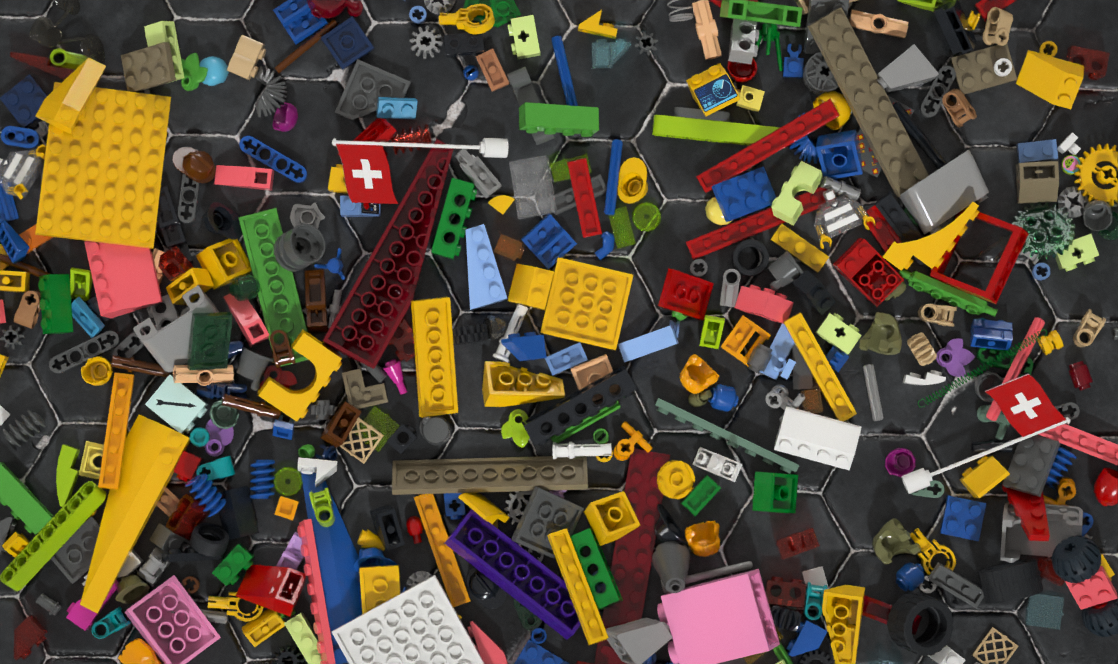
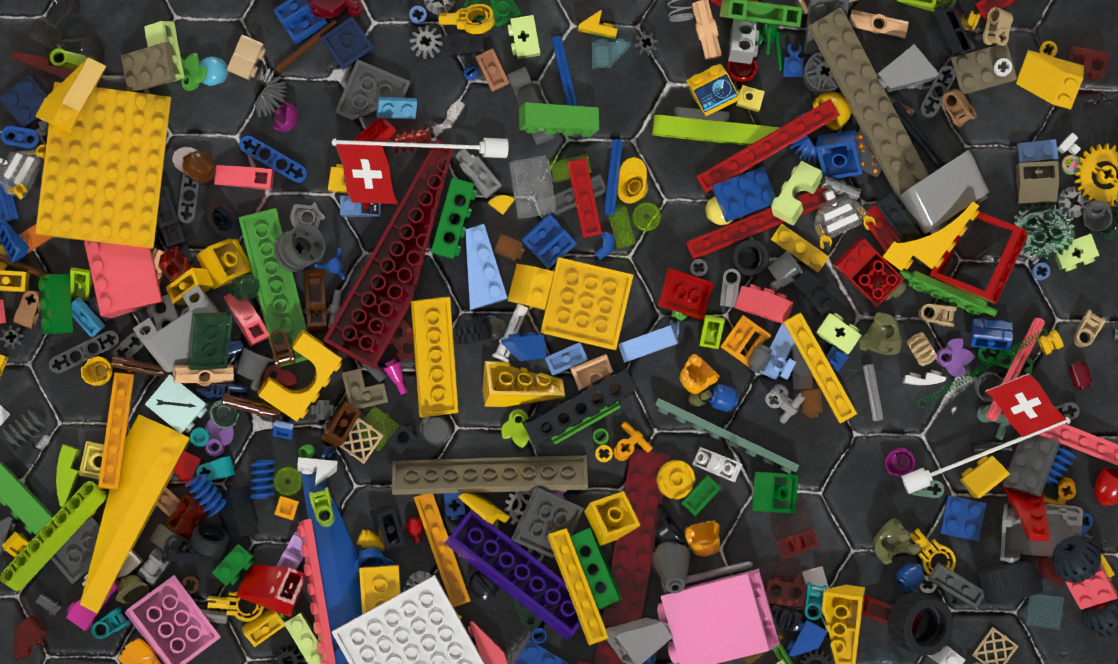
(571, 450): white pin -> none
(817, 438): white slope -> none

